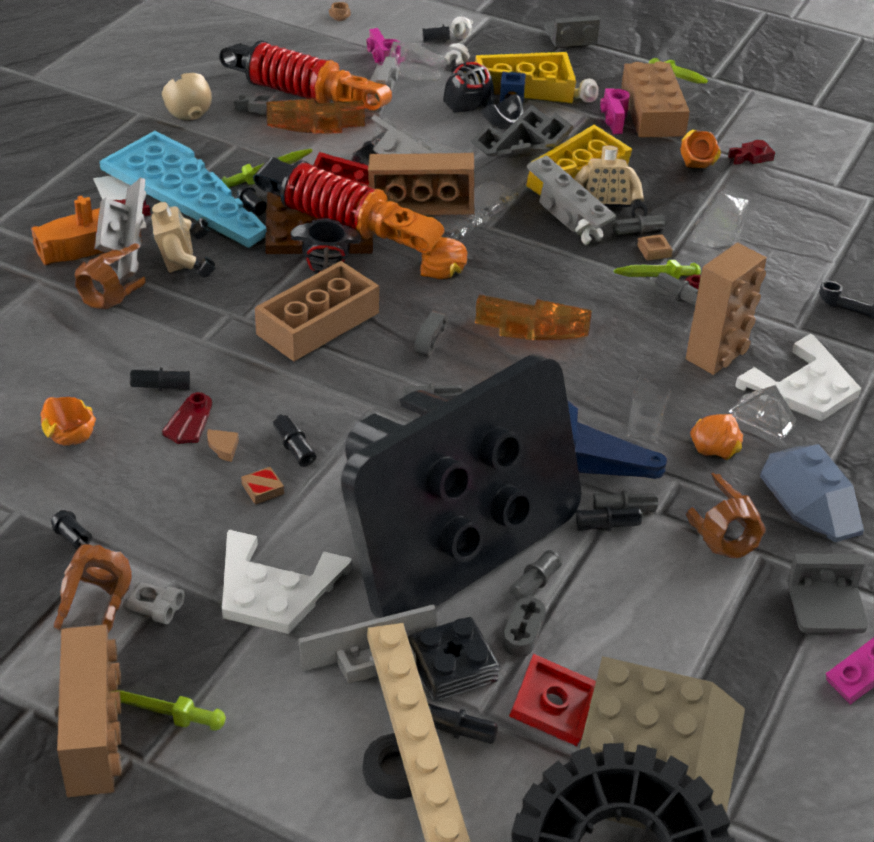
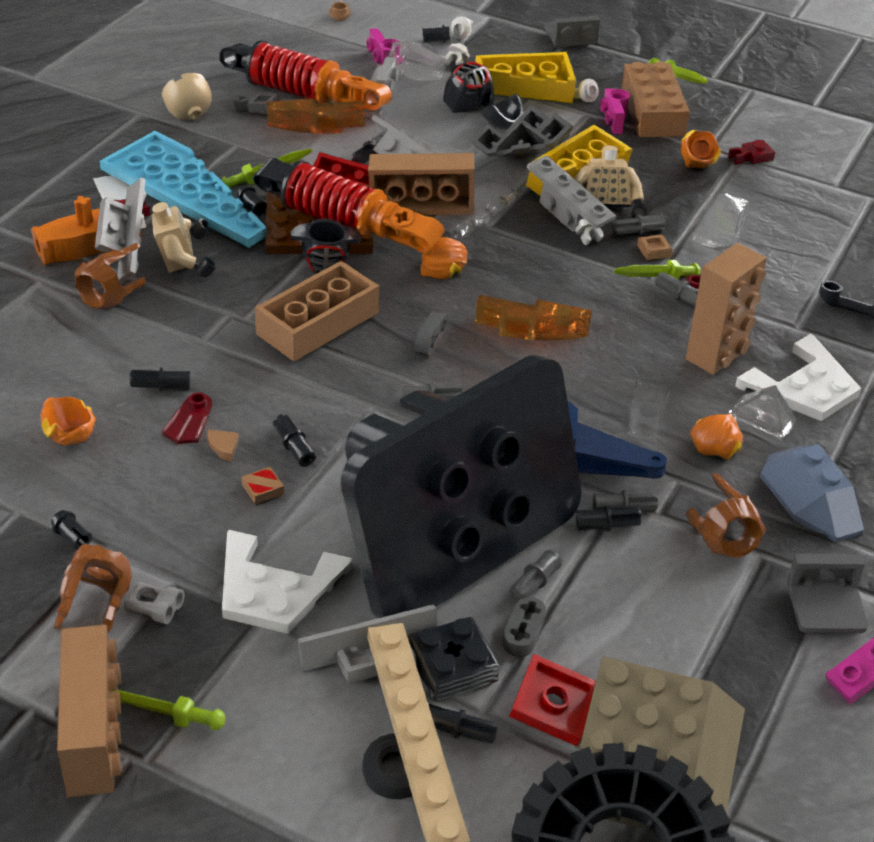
(512, 83): dark blue brick -> none

